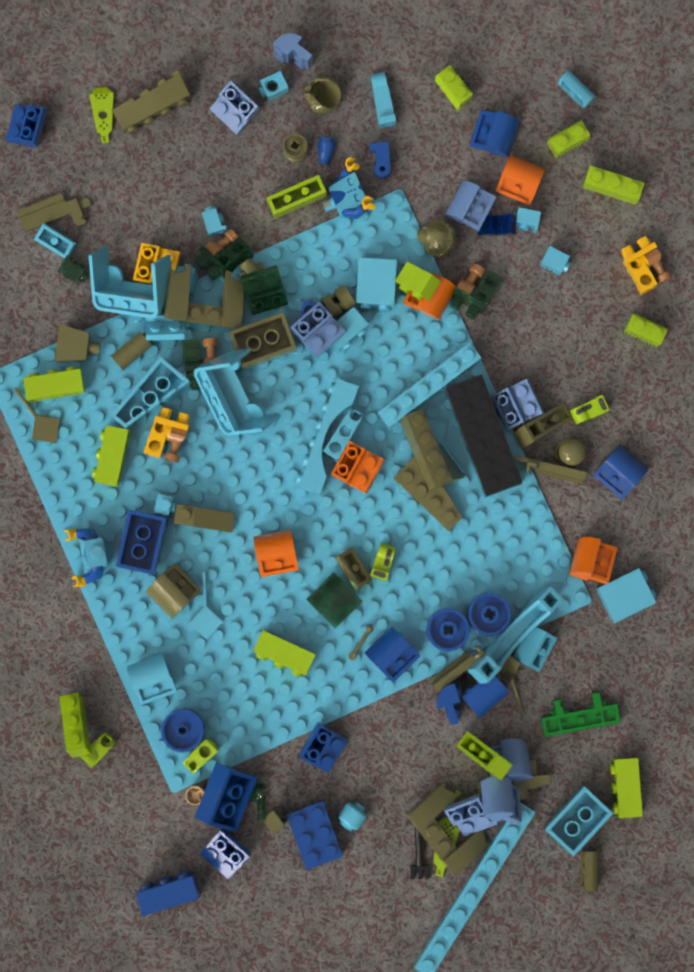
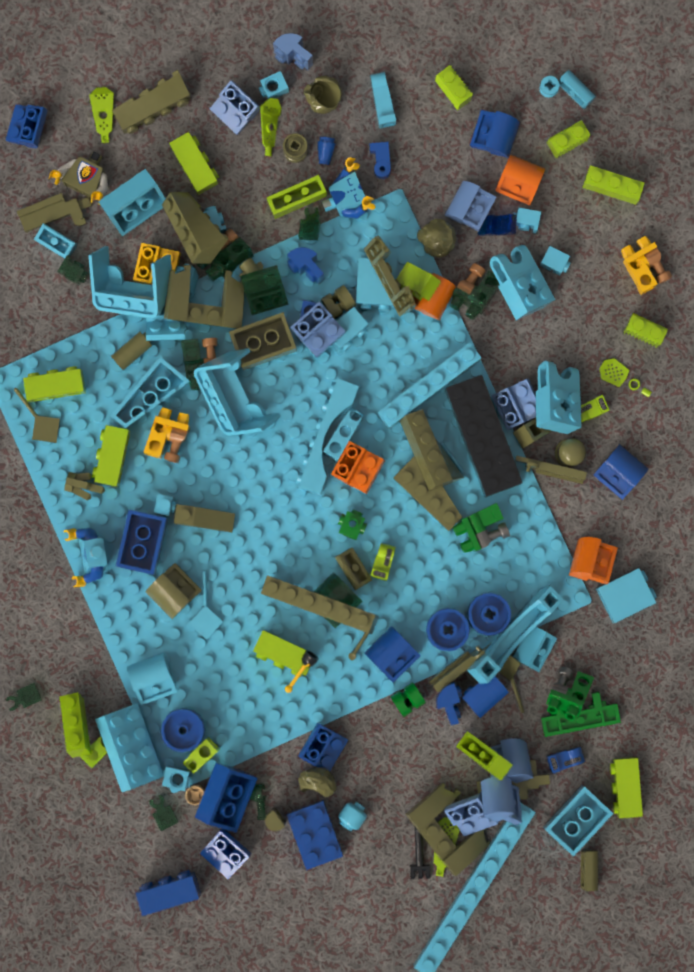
(26, 696): none -> clear green plate
(74, 345): olive torso -> none
(76, 483): none -> olive rock
(83, 176): none -> torso
(129, 748): none -> medium azure brick
(133, 202): none -> medium azure brick
(164, 816): none -> clear green plate
(168, 778): none -> medium azure brick
(194, 163): none -> lime brick
(195, 230): none -> olive wedge
(269, 115): none -> lime piece
(275, 553): orange brick -> none
(304, 260): none -> blue brick
(308, 660): none -> hinge
(310, 226): none -> clear green plate
(319, 604): none -> olive arch
(319, 780): none -> olive hair
(352, 532): none -> green brick
(401, 299): none -> olive wedge
(412, 694): none -> green wheel
(476, 529): none -> green hips
(521, 282): none -> medium azure brick
(545, 87): none -> medium azure wheel
(558, 399): none -> medium azure brick
(565, 759): none -> blue leg
(568, 698): none -> green hips
(625, 371): none -> lime piece

